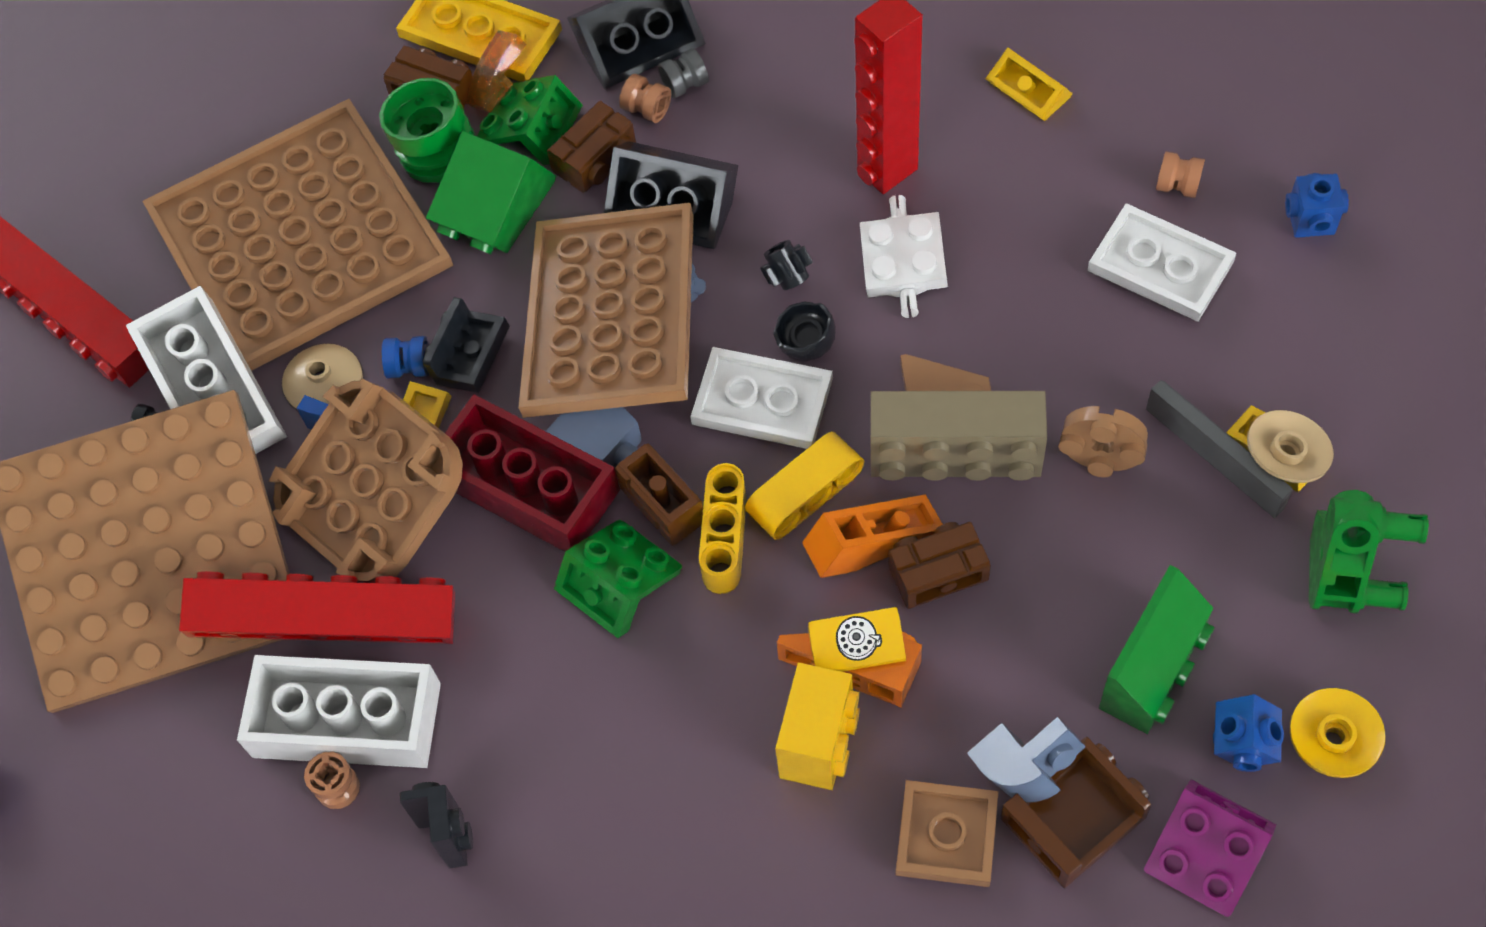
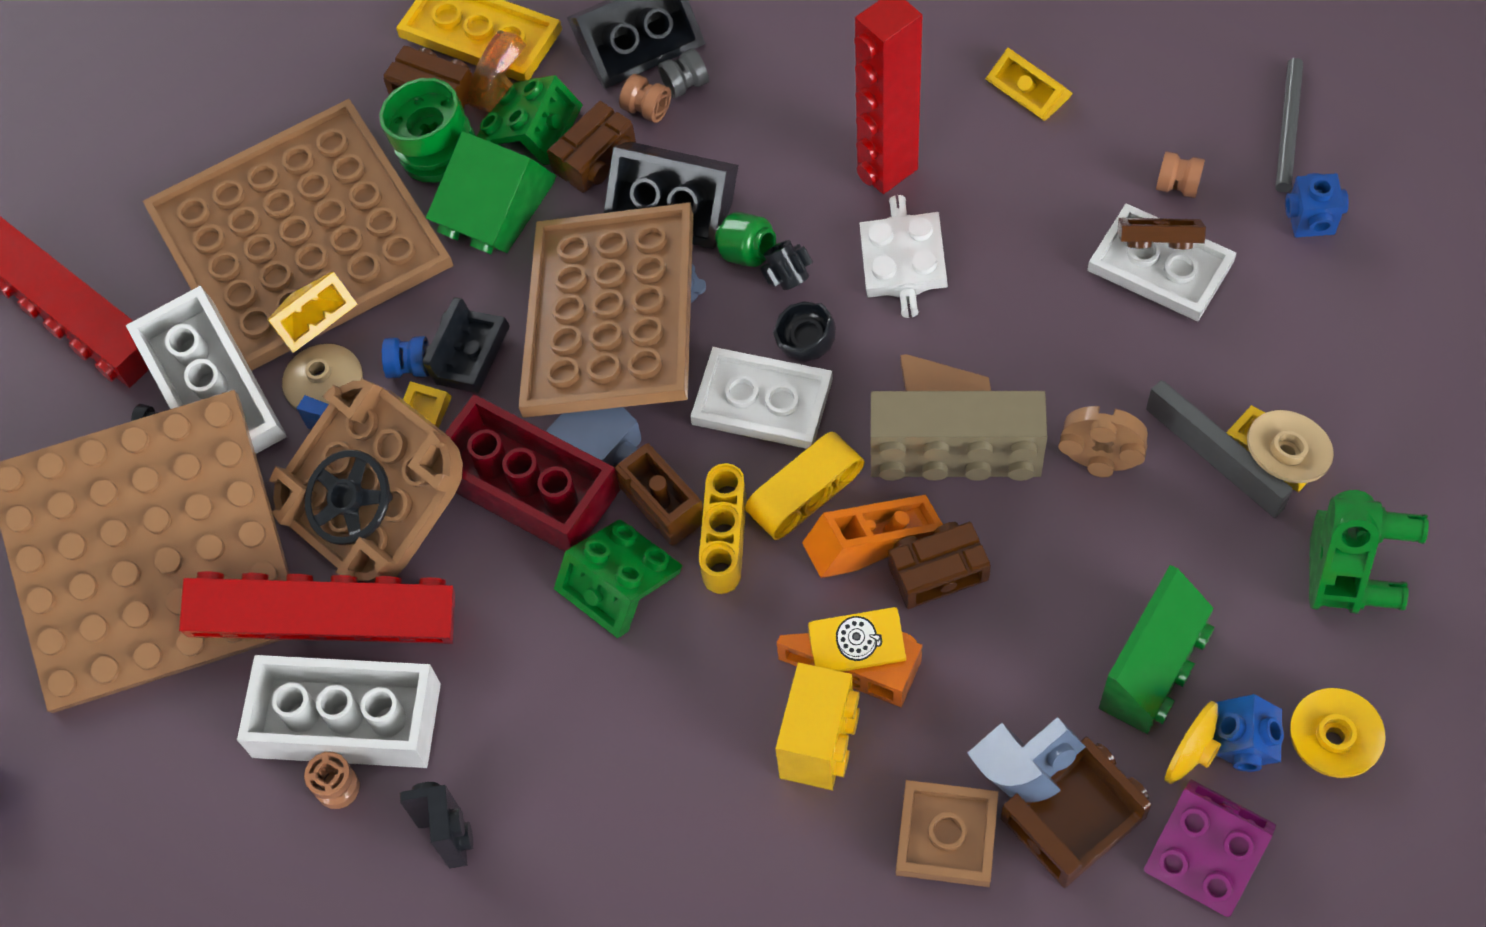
(311, 310): none -> yellow slope
(347, 496): none -> black wheel
(744, 239): none -> green head
(1178, 233): none -> reddish brown plate
(1196, 745): none -> yellow dish
(1289, 125): none -> dark grey bar

